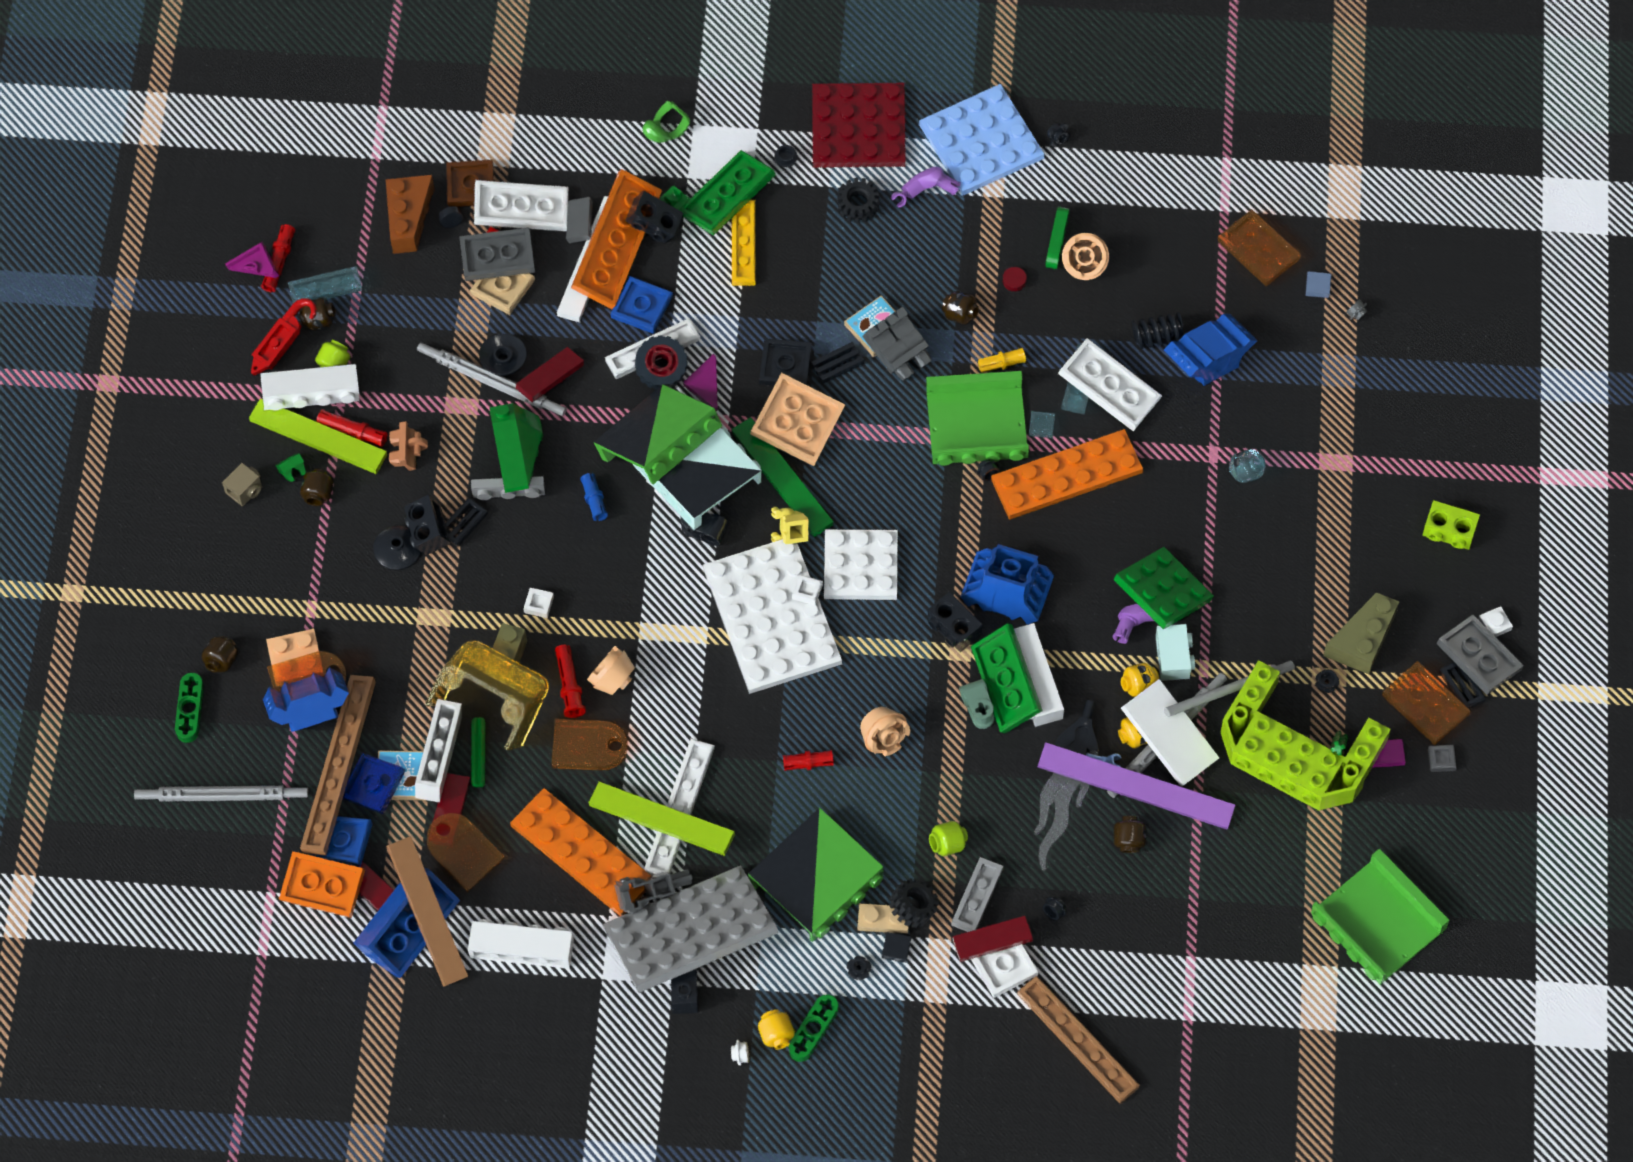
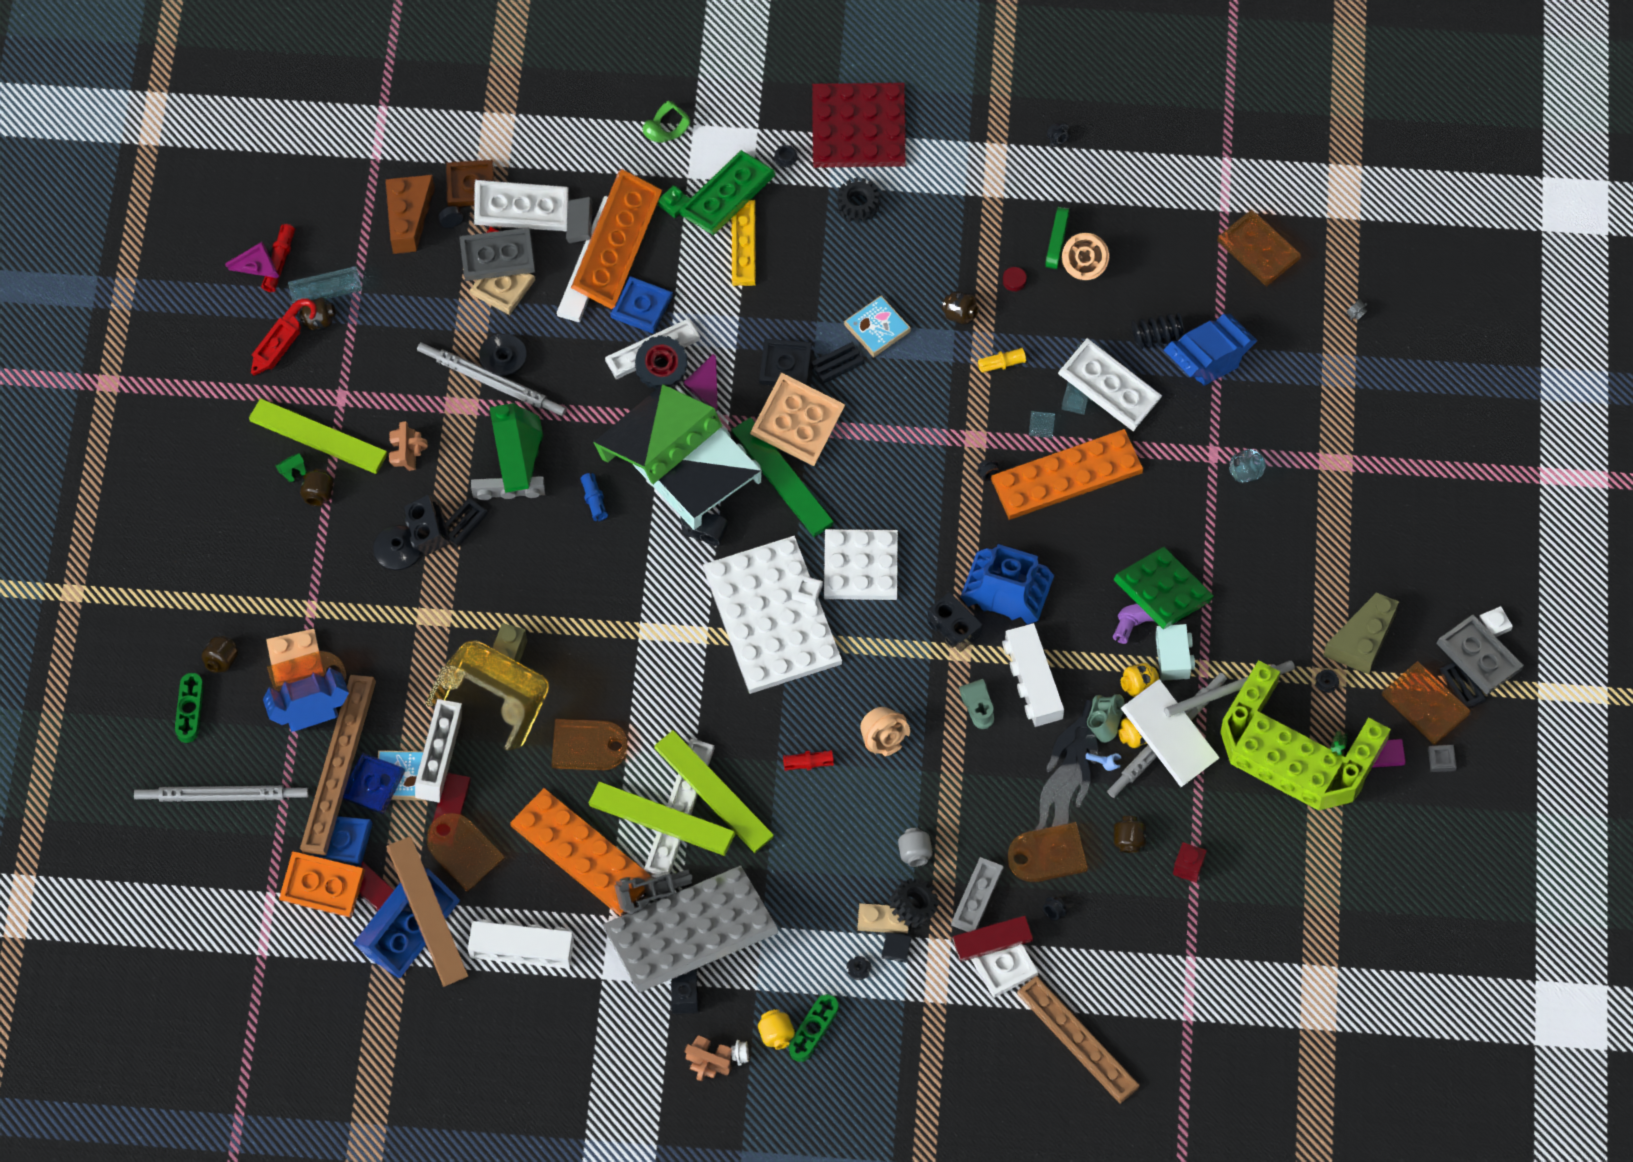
(243, 484): dark tan brick -> none
(310, 387): white brick -> none
(332, 354): lime head -> none
(359, 430): red pin -> none
(478, 753): green axle -> none
(538, 602): white plate -> none
(549, 374): dark red tile -> none
(570, 690): red pin -> none
(612, 672): light nougat cone -> none
(655, 212): black brick -> none
(705, 1062): none -> nougat hips
(713, 791): none -> lime tile
(792, 526): light yellow piece -> none
(817, 873): panel -> none
(897, 343): dark grey hips -> none
(915, 847): none -> light grey head
(926, 179): medium lavender arm -> none
(948, 838): lime head -> none
(976, 417): bright green panel -> none
(981, 139): light blue plate -> none
(1006, 678): green tile -> none
(1050, 853): none -> clear orange tile
(1104, 717): none -> sand green piece
(1136, 786): medium lavender tile -> none
(1189, 862): none -> dark red brick
(1318, 284): sand blue tile -> none
(1380, 918): bright green panel -> none
(1453, 519): lime brick -> none

